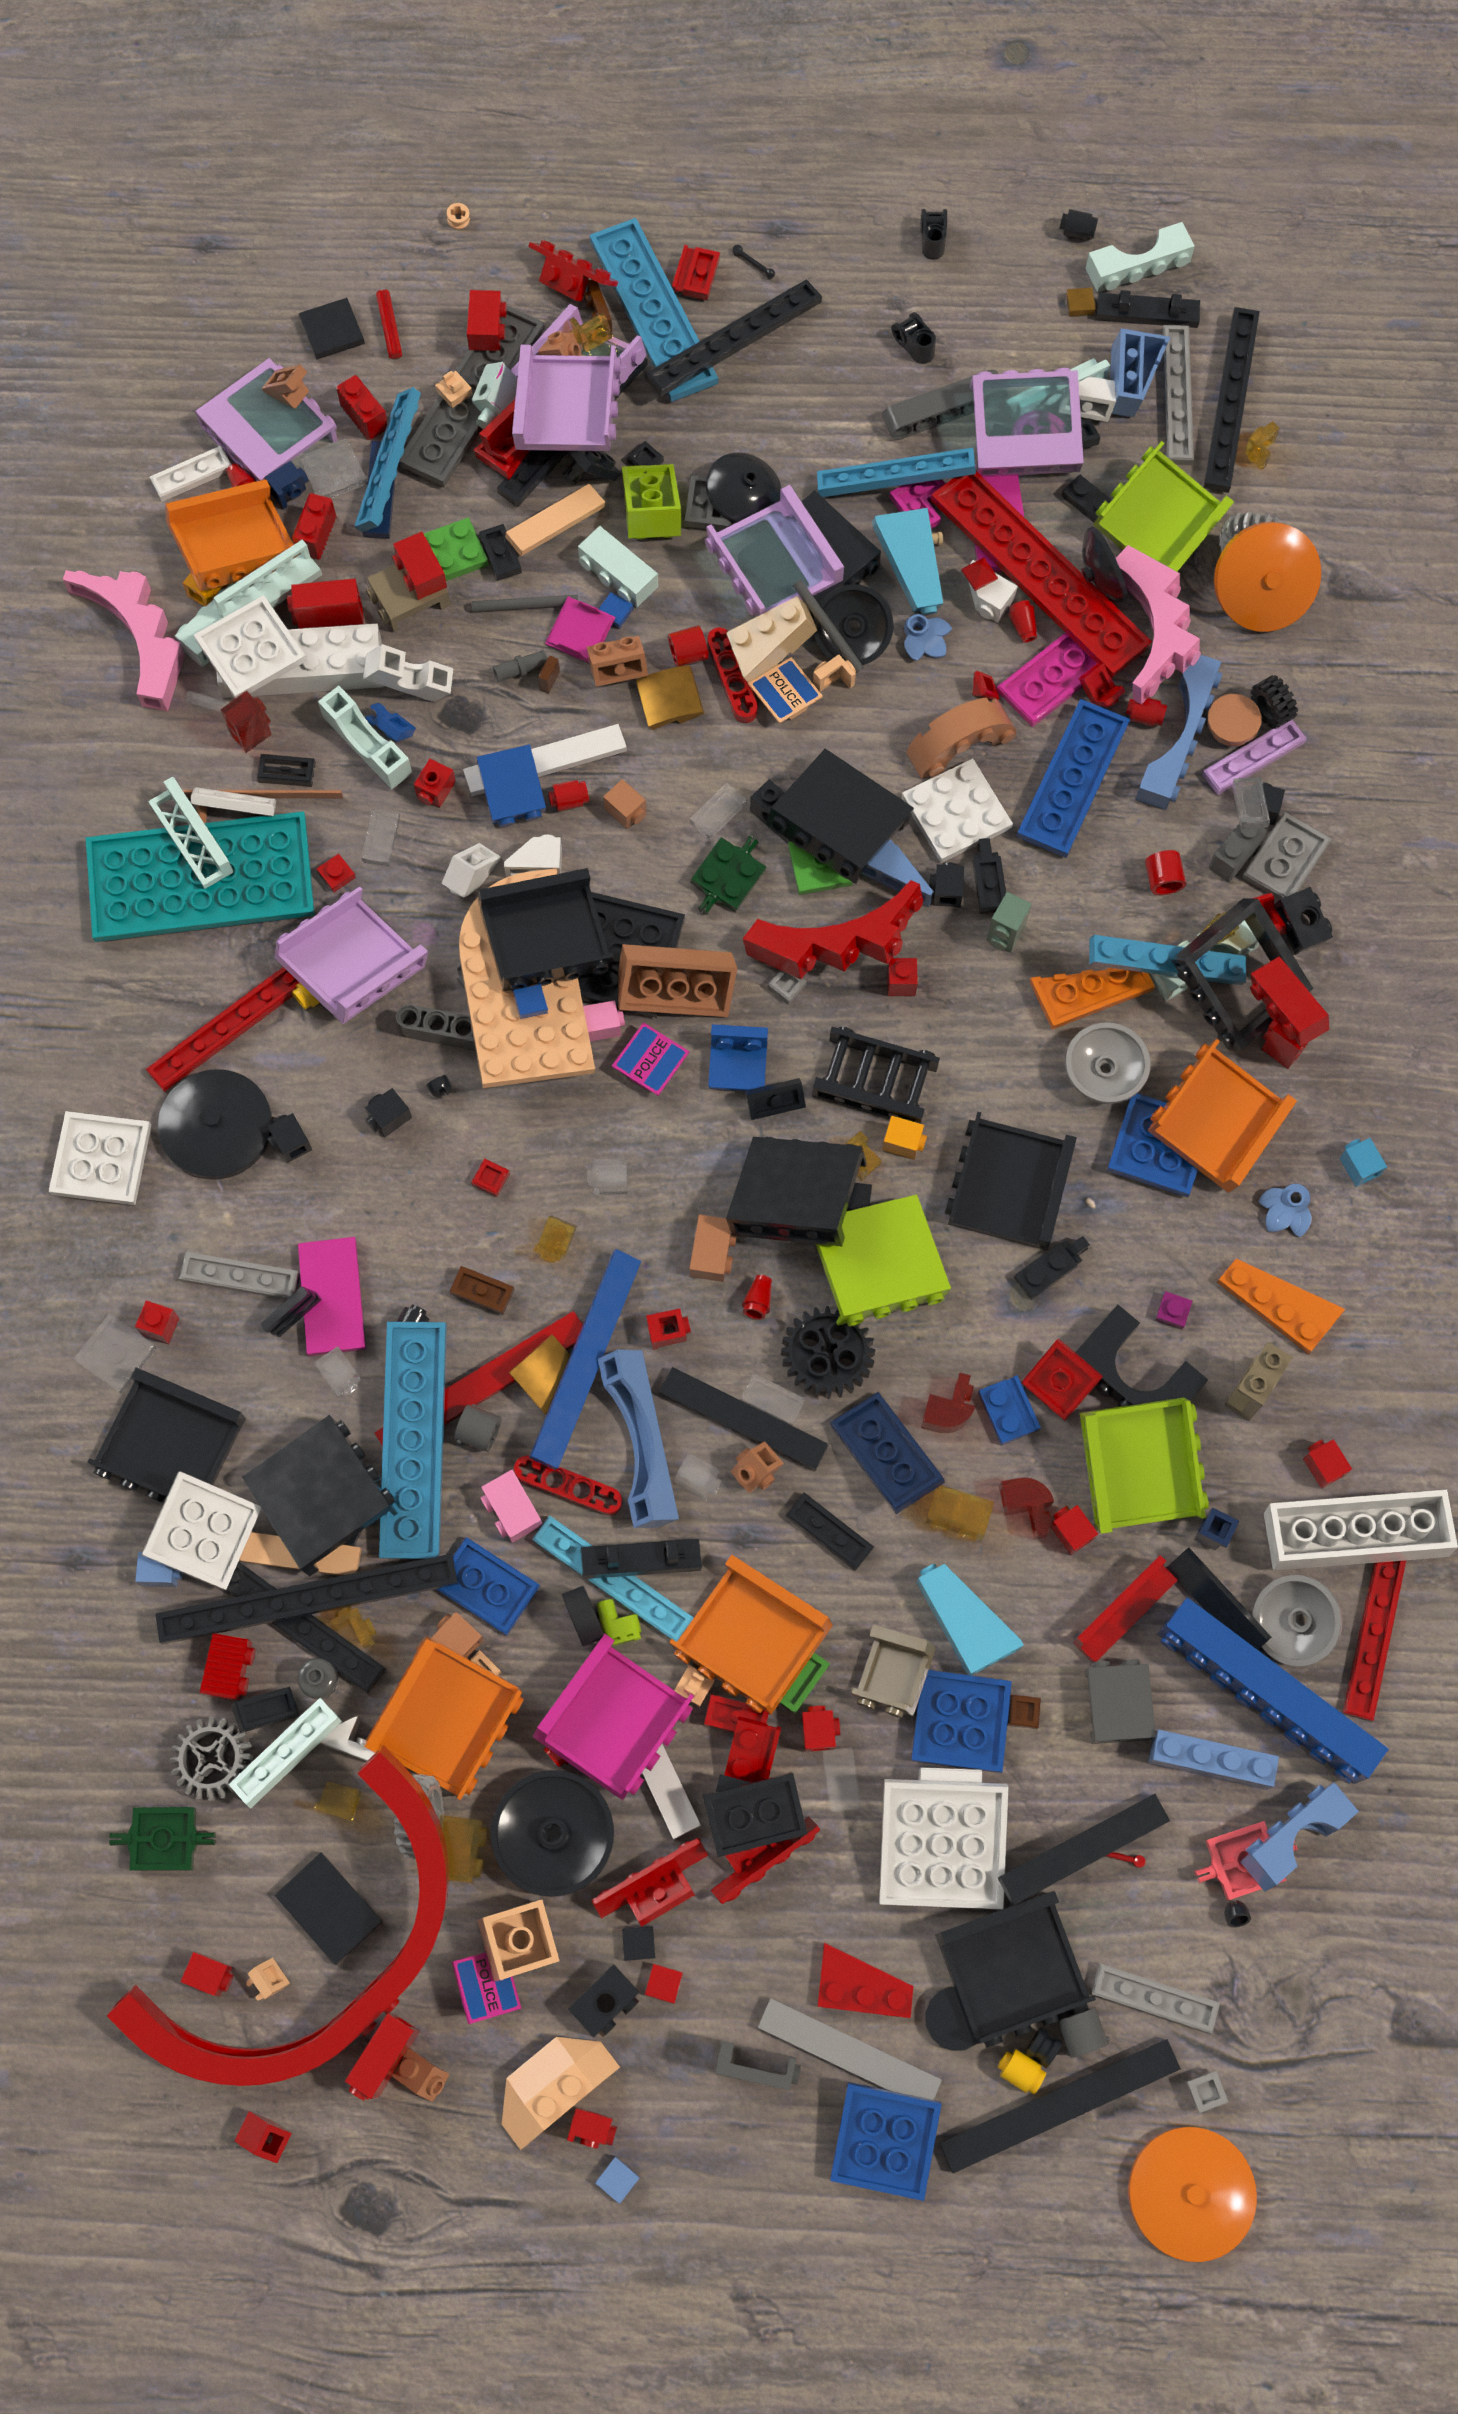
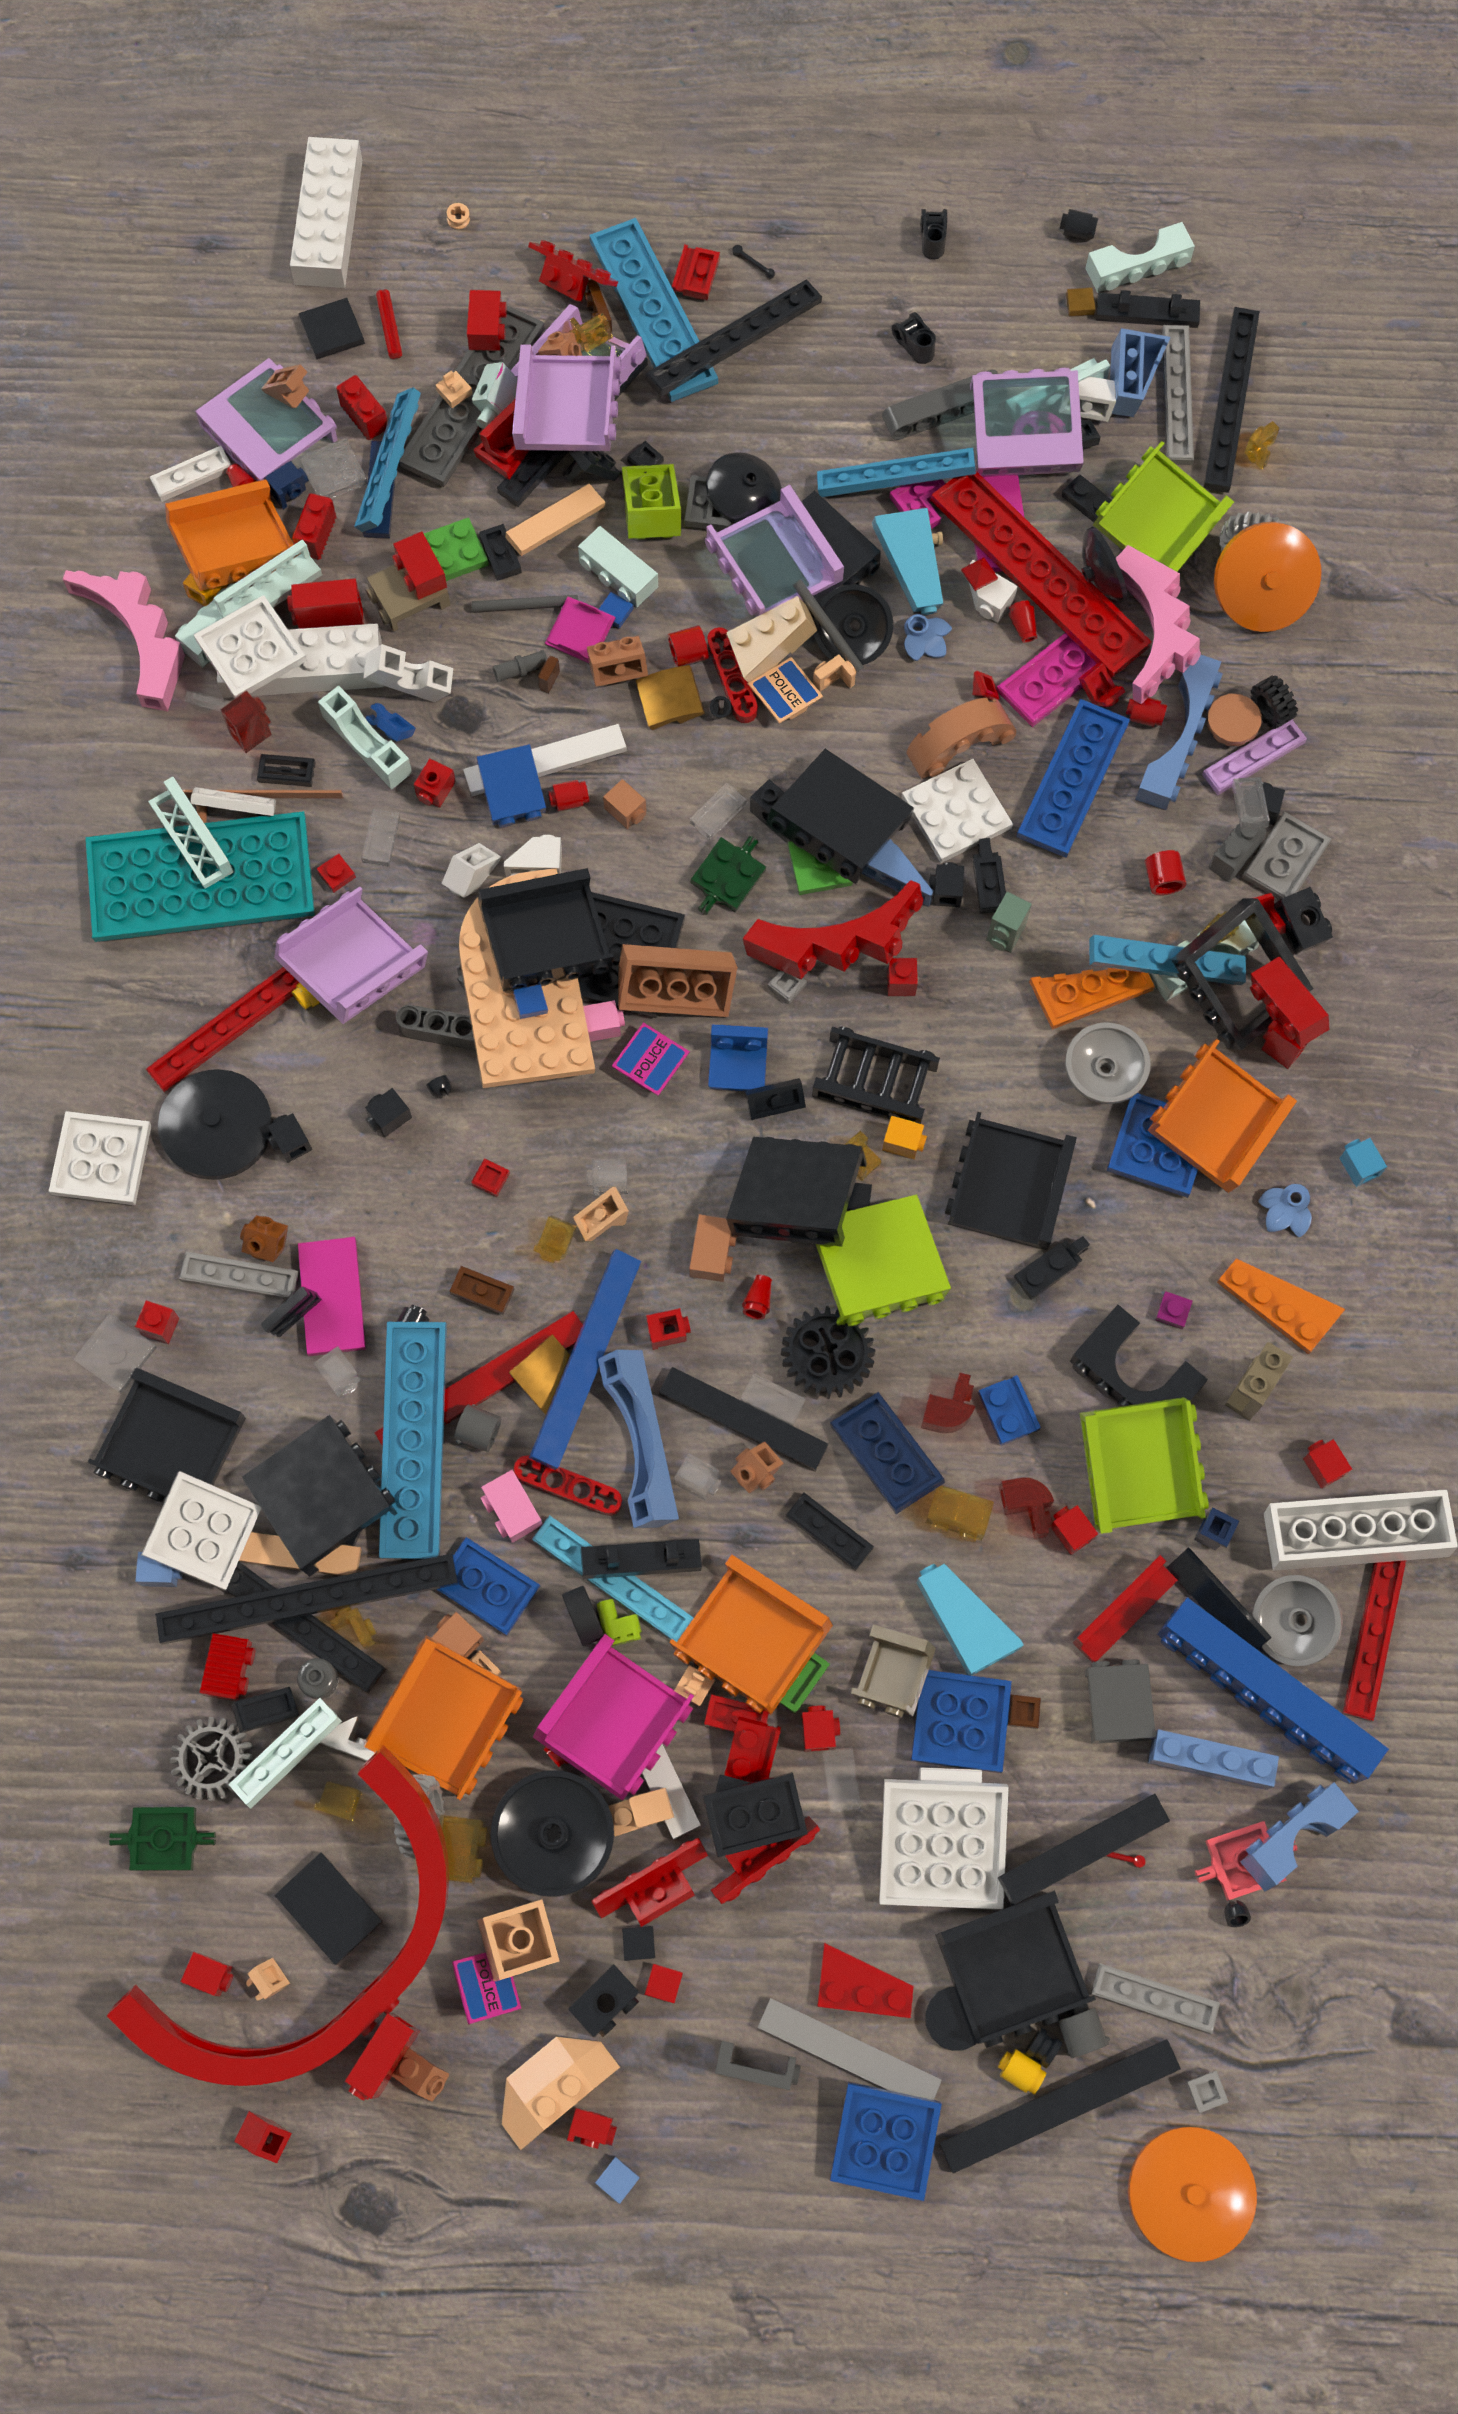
(264, 1238): none -> dark orange brick
(326, 212): none -> white brick
(602, 1214): none -> light nougat slope
(641, 1811): none -> light nougat slope
(714, 706): none -> black hinge
(1061, 1379): red tile -> none

